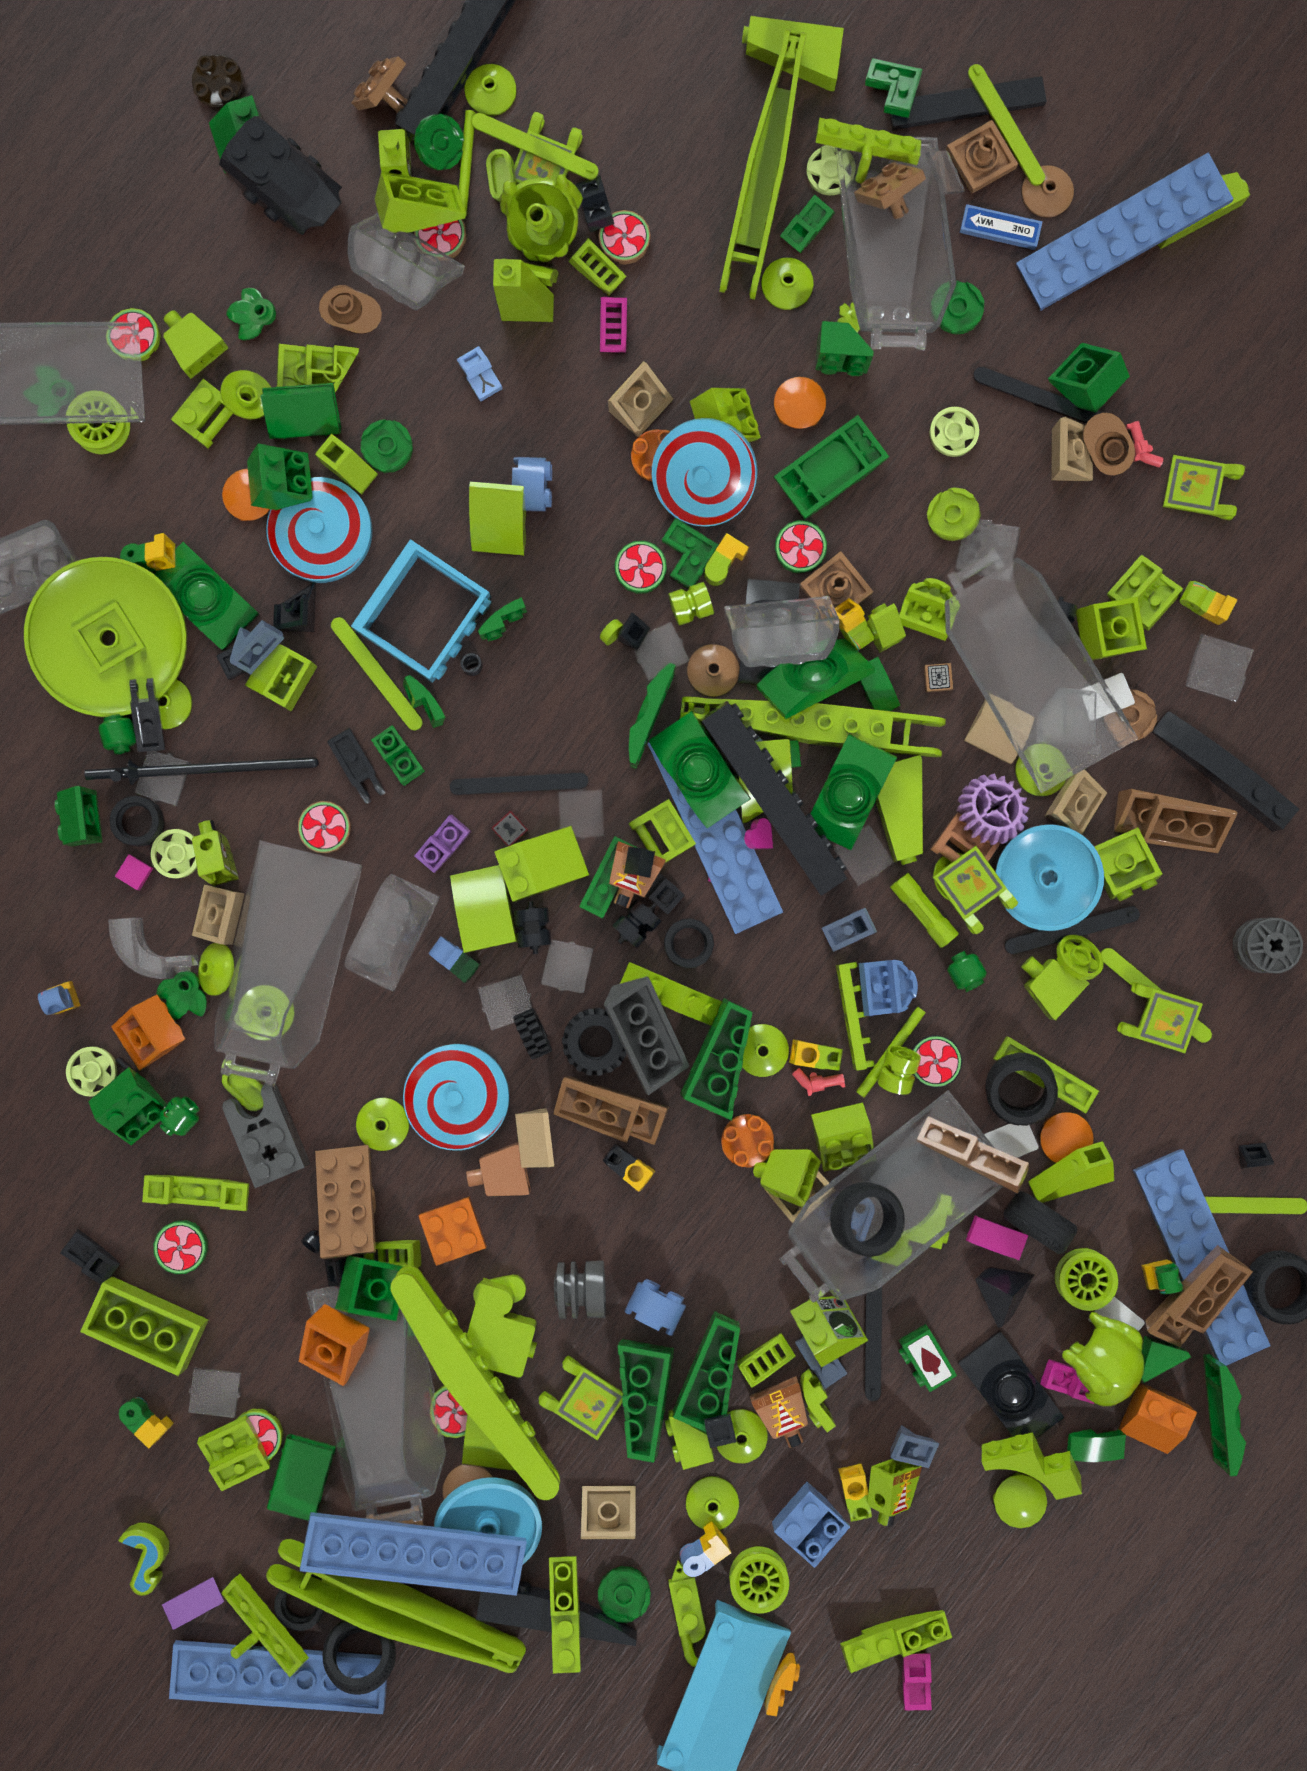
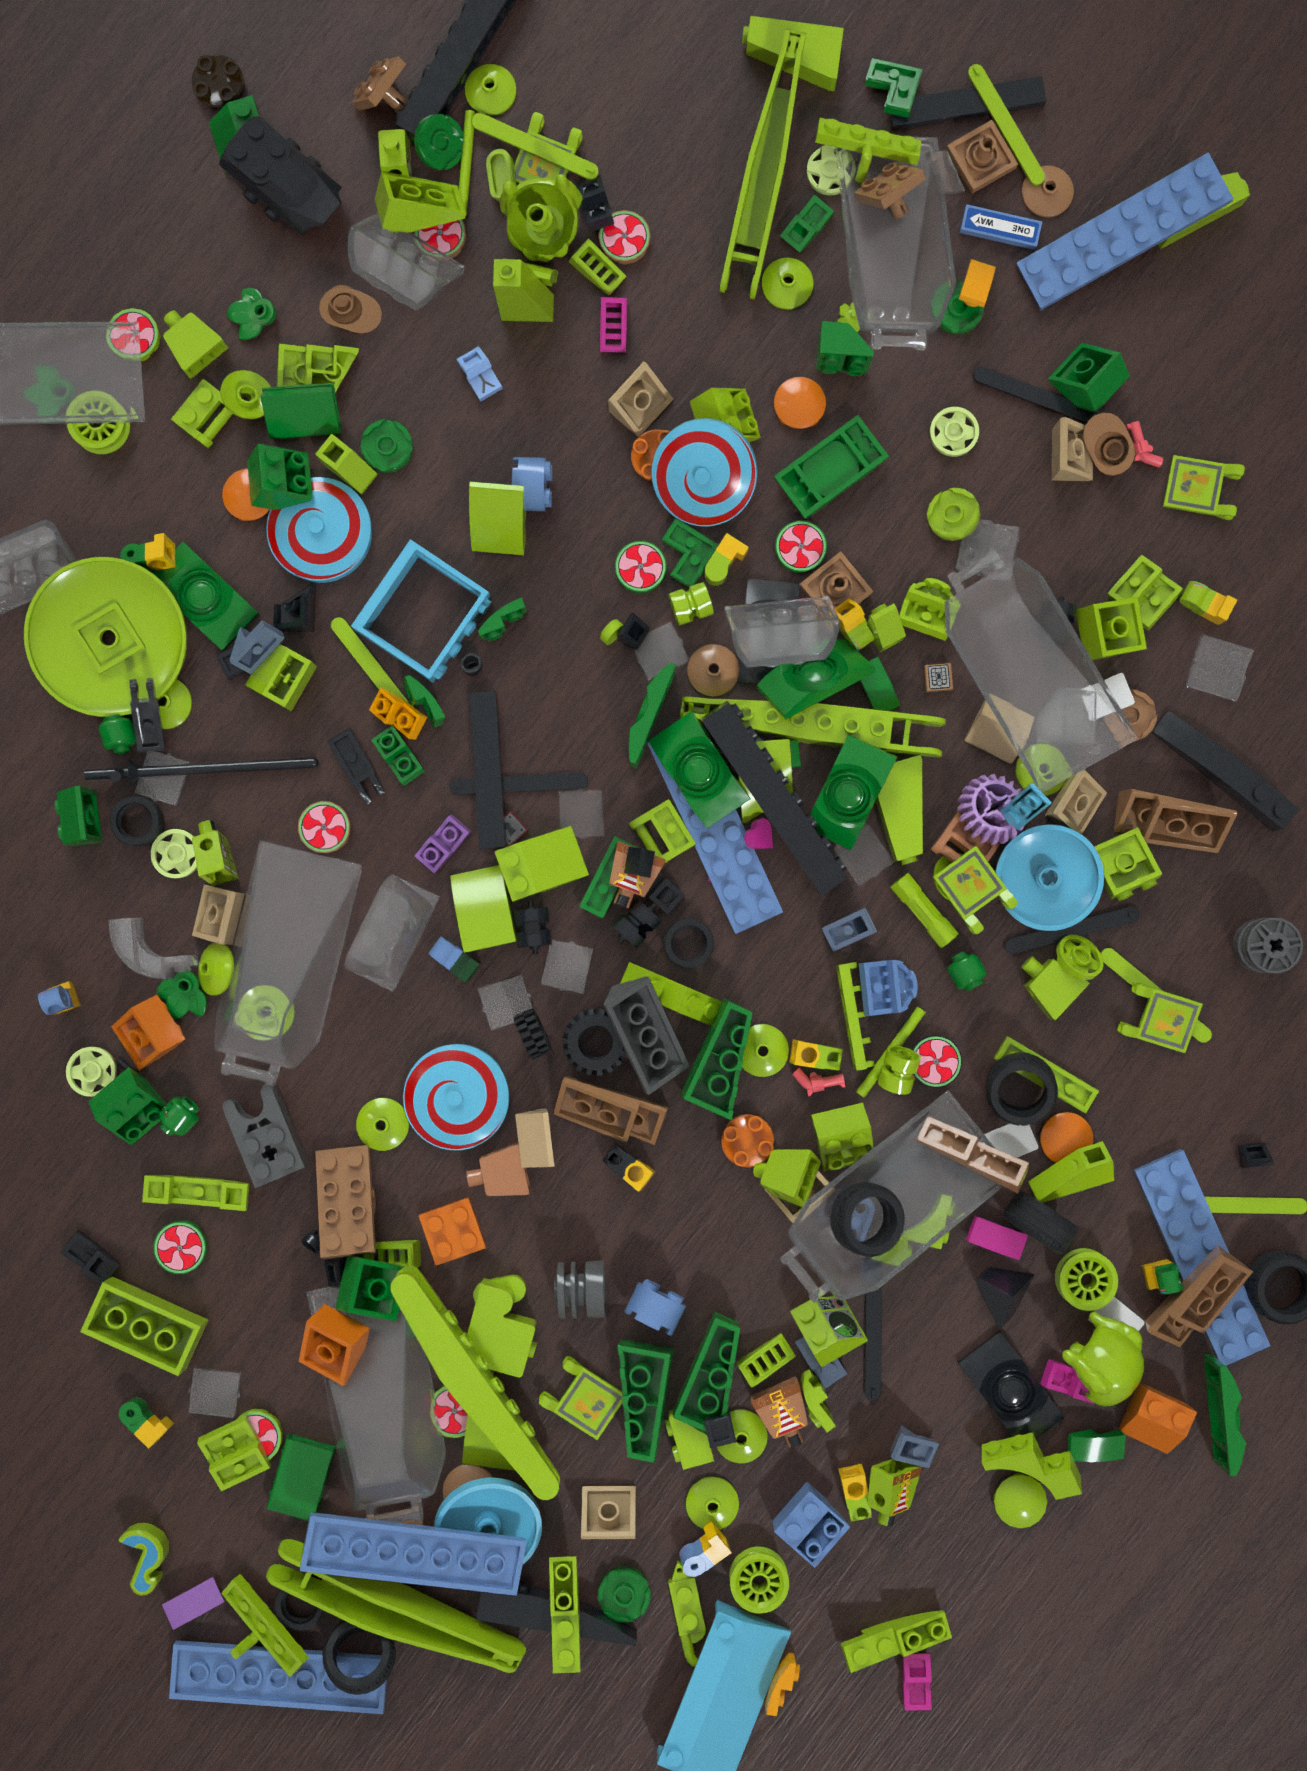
(134, 872): dark pink tile -> none
(245, 1090): lime tile -> none
(397, 712): none -> light orange slope
(487, 770): none -> black tile
(927, 1358): brick -> none
(977, 284): none -> light orange slope
(1025, 806): none -> medium azure slope
(1160, 1357): green slope -> none

